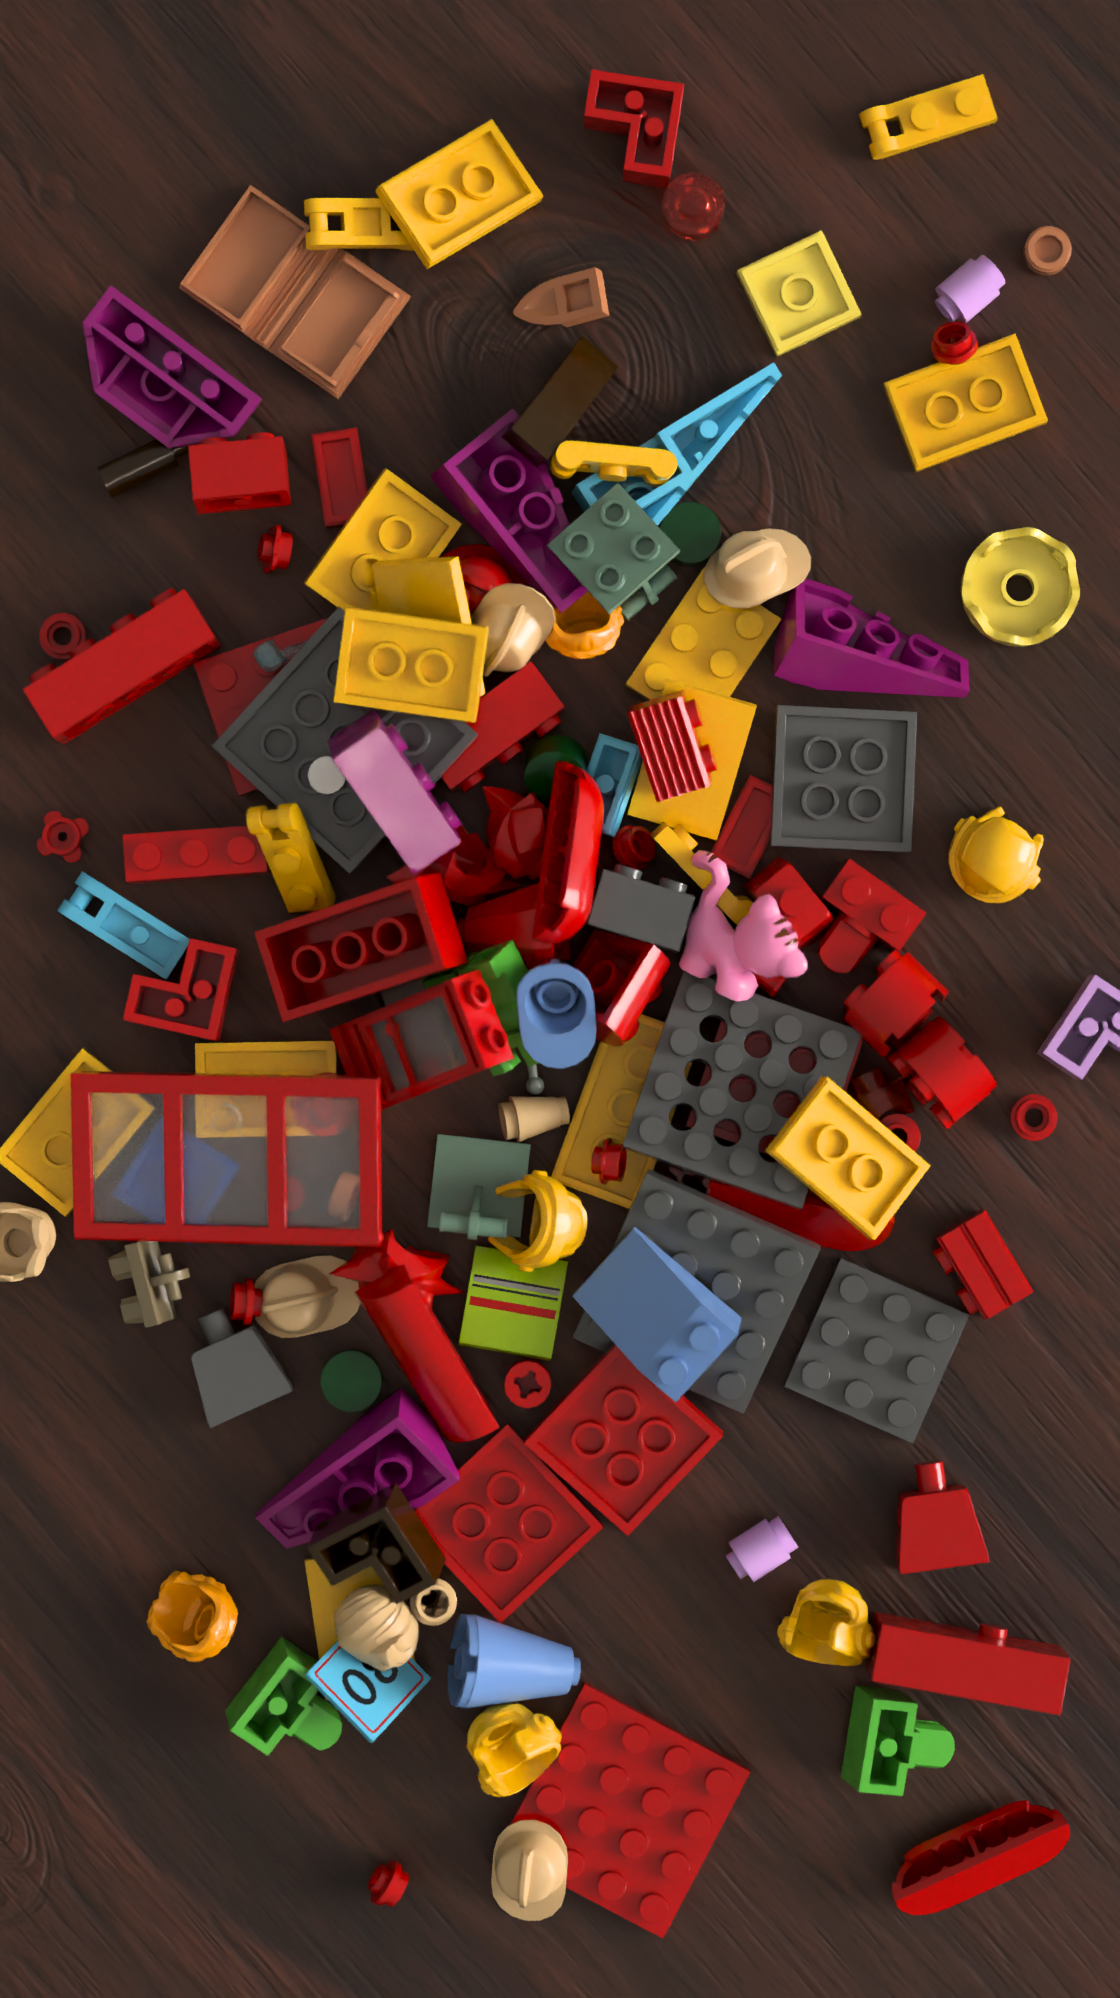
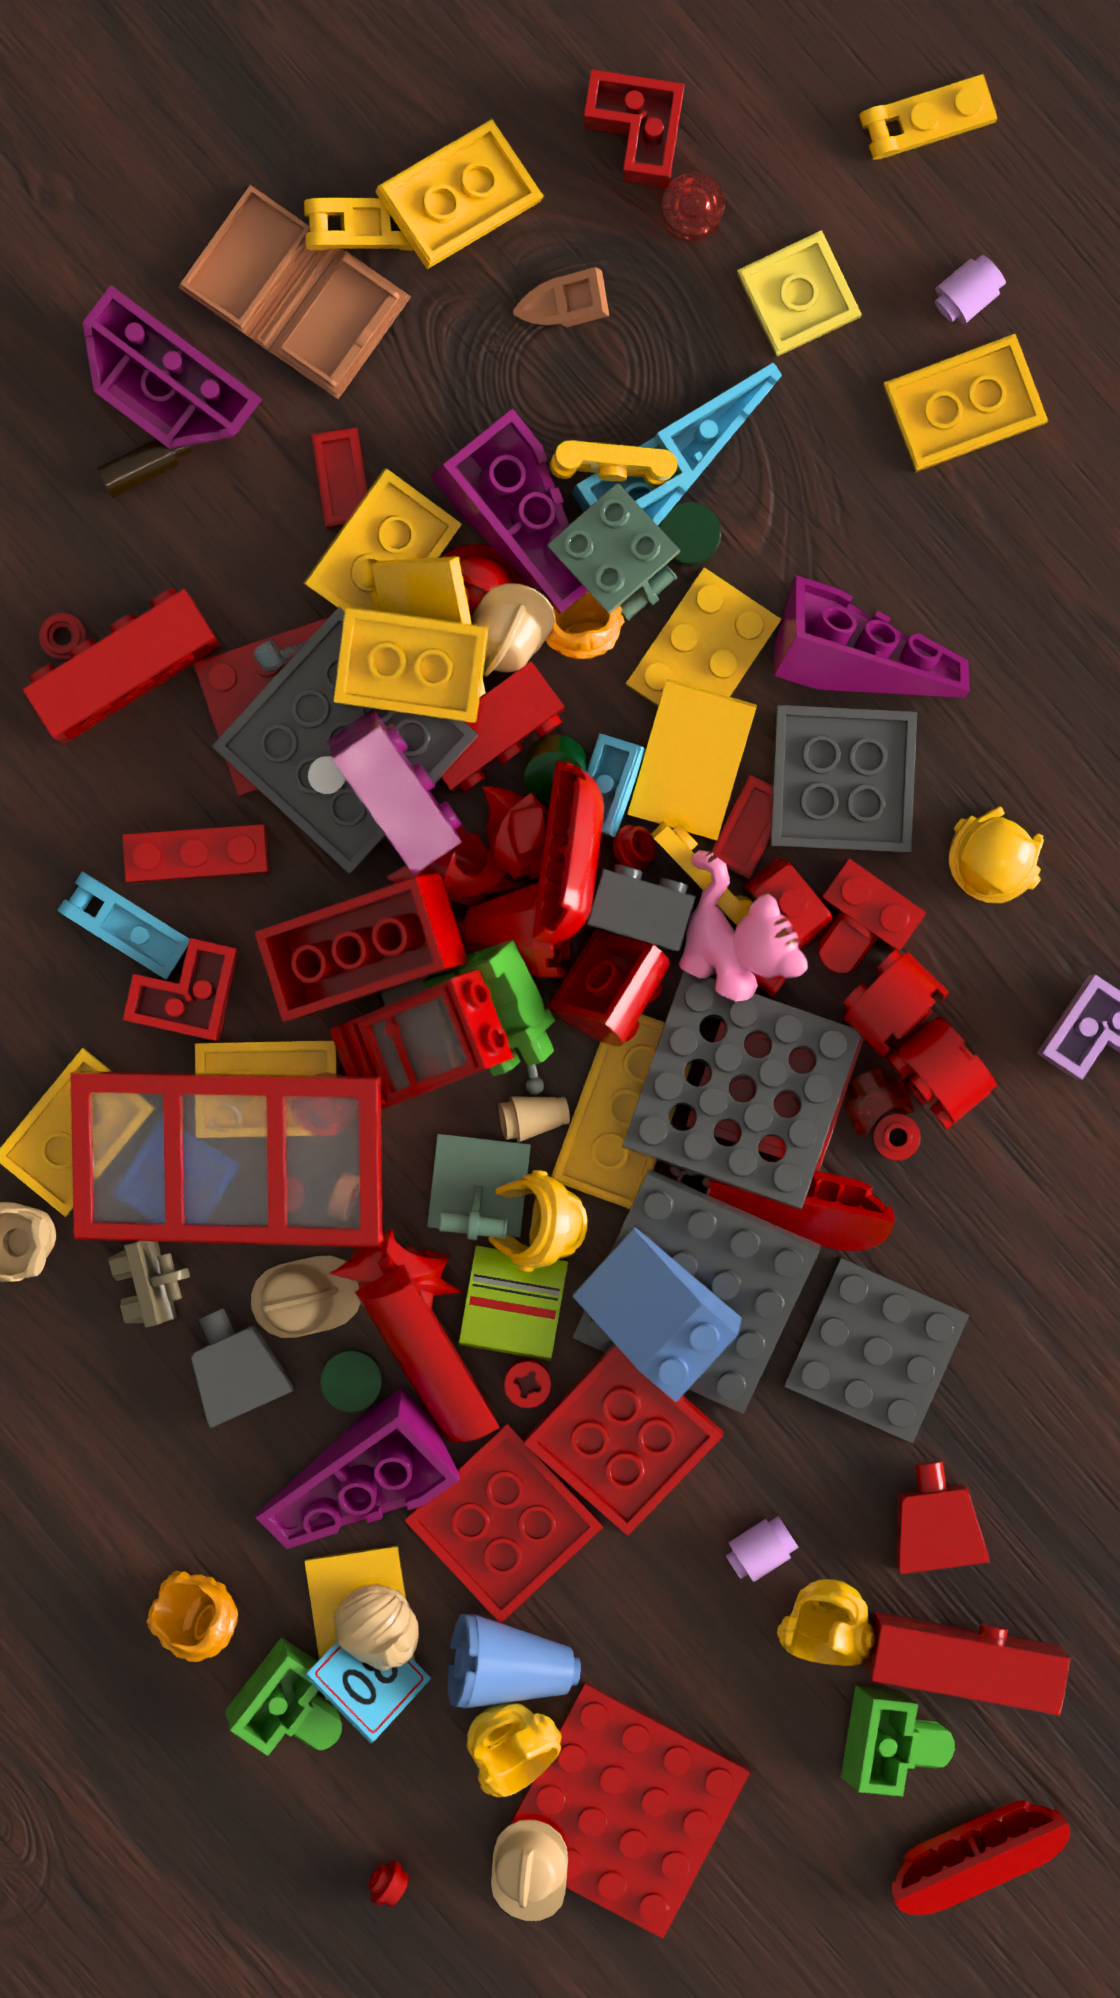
(50, 842): red plate -> none
(239, 473): red brick -> none
(245, 1301): red plate -> none
(275, 549): red plate -> none
(291, 857): yellow plate -> none
(383, 1535): dark brown brick -> none
(440, 1610): tan cone -> none
(556, 1014): medium blue piece -> none
(560, 402): dark brown slope -> none
(609, 1161): red plate -> none
(671, 745): red brick -> none
(756, 567): tan piece -> none
(848, 1158): yellow tile -> none
(954, 343): red plate -> none
(982, 1265): red brick -> none
(1041, 560): light yellow plate -> none
(1047, 250): nougat tile -> none
(1048, 1119): red plate -> none

